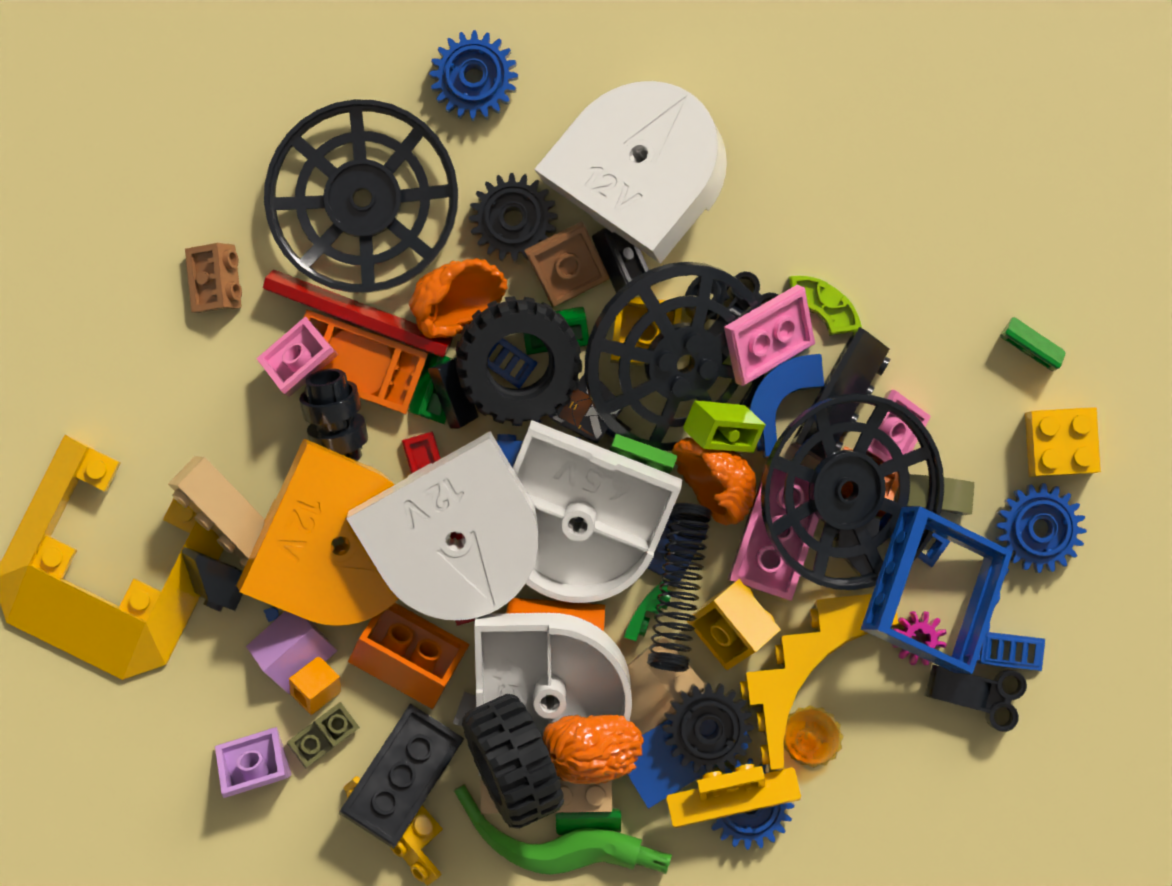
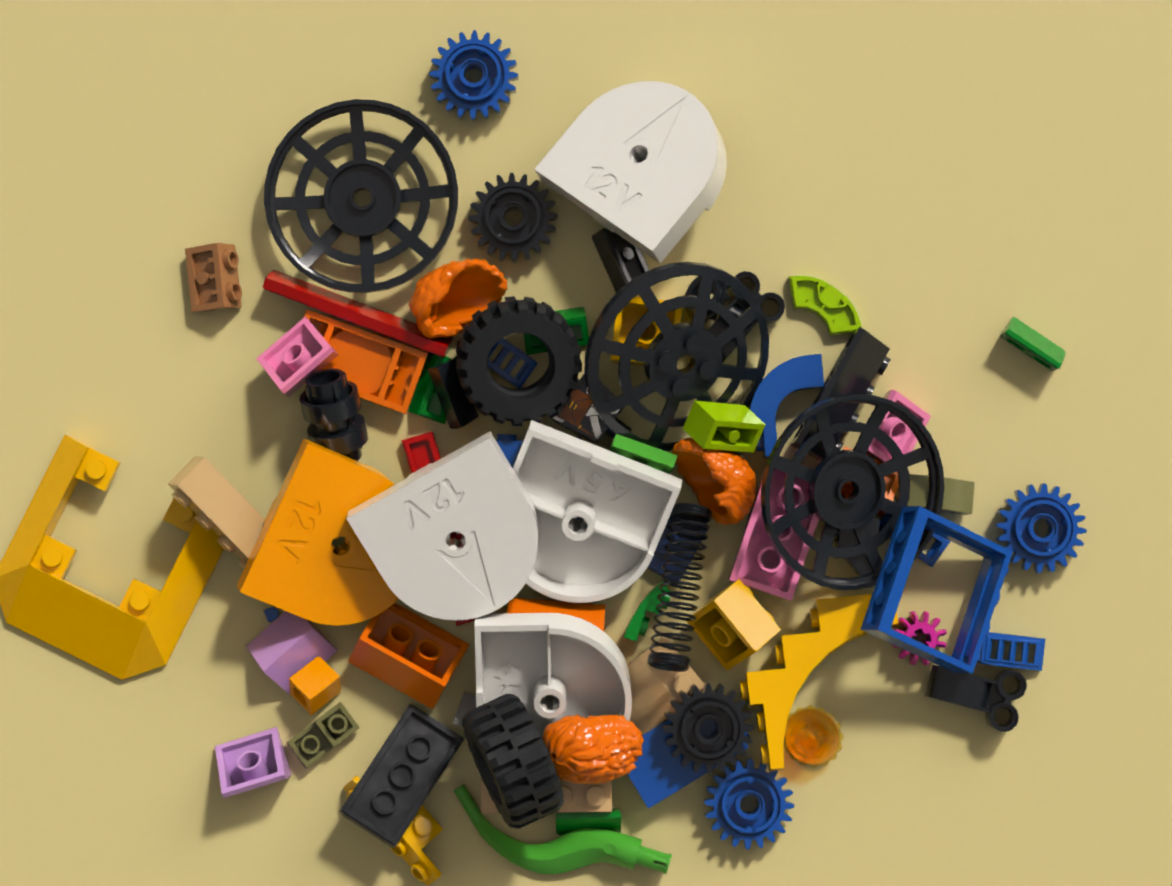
(213, 580): black slope -> none
(567, 264): medium nougat tile -> none
(733, 794): yellow bracket -> none
(769, 335): bright pink tile -> none
(1062, 442): yellow brick -> none

